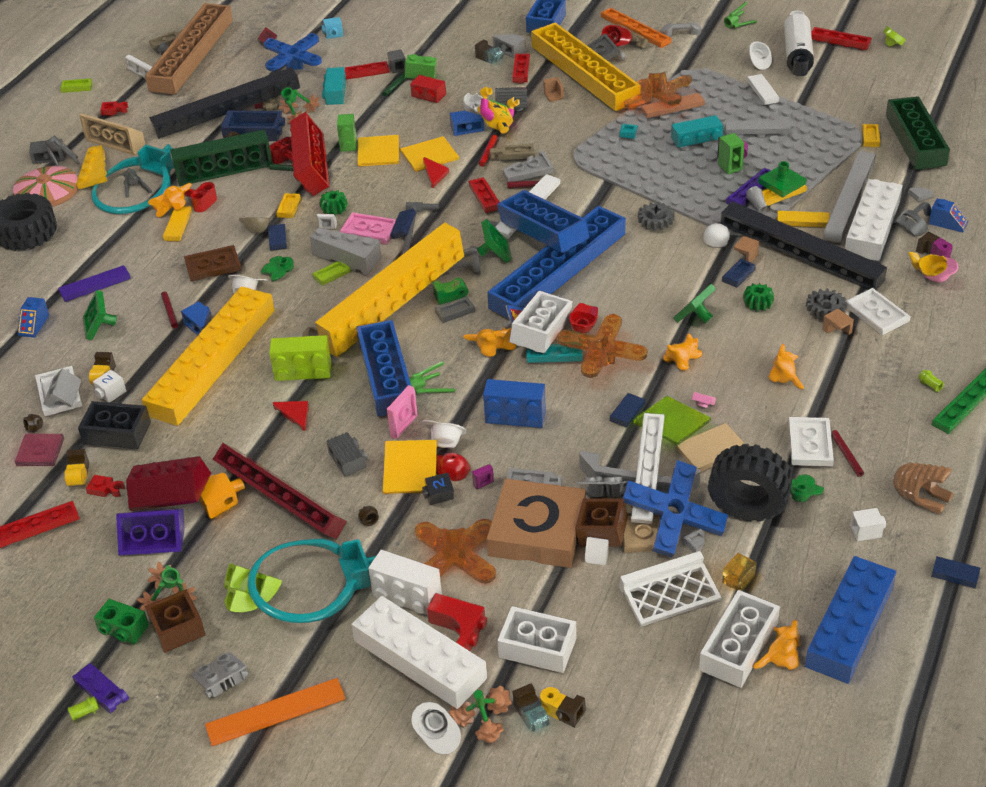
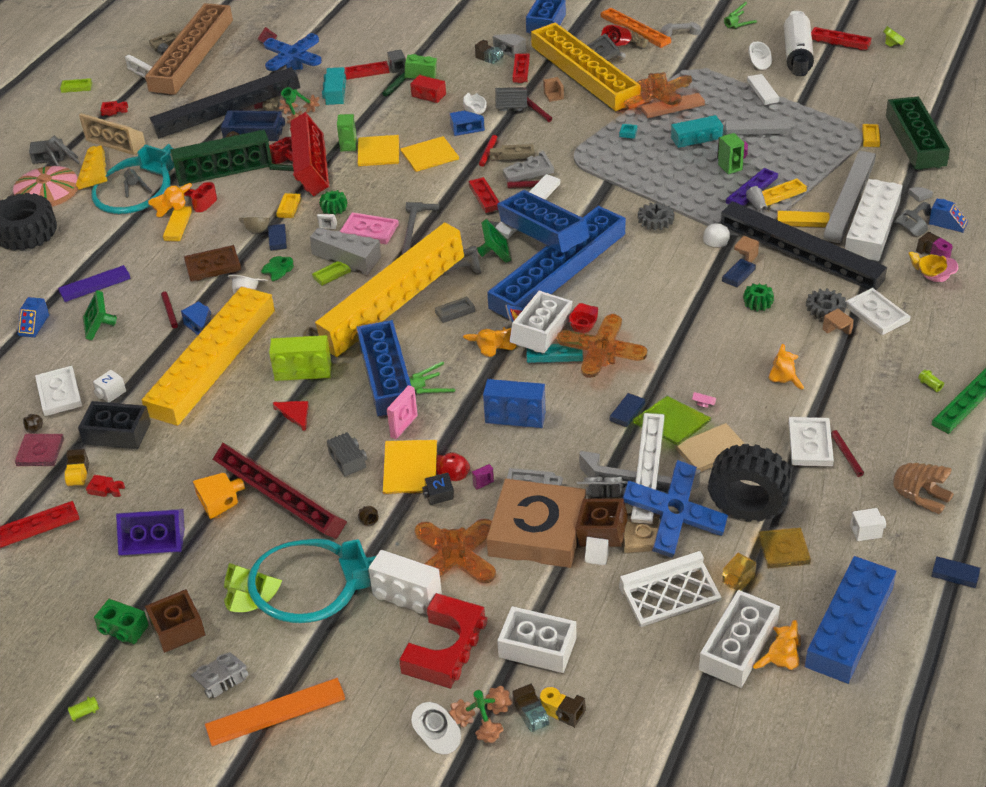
(62, 388): light grey panel -> none
(101, 687): dark purple plate -> none
(103, 363): leg -> none
(165, 578): plant -> none
(166, 483): dark red slope -> none
(332, 27): medium azure brick -> none
(403, 223): dark blue tile -> none
(419, 652): white brick -> none
(435, 171): red tile -> none
(445, 433): white piece -> none
(449, 291): green leg -> none
(496, 114): torso -> none
(540, 111): none -> dark red piece
(683, 352): light orange animal -> none
(695, 541): light grey tile -> none
(696, 305): green tile -> none
(782, 180): green tile -> none
(784, 548): none -> clear yellow tile
(804, 487): green plate -> none

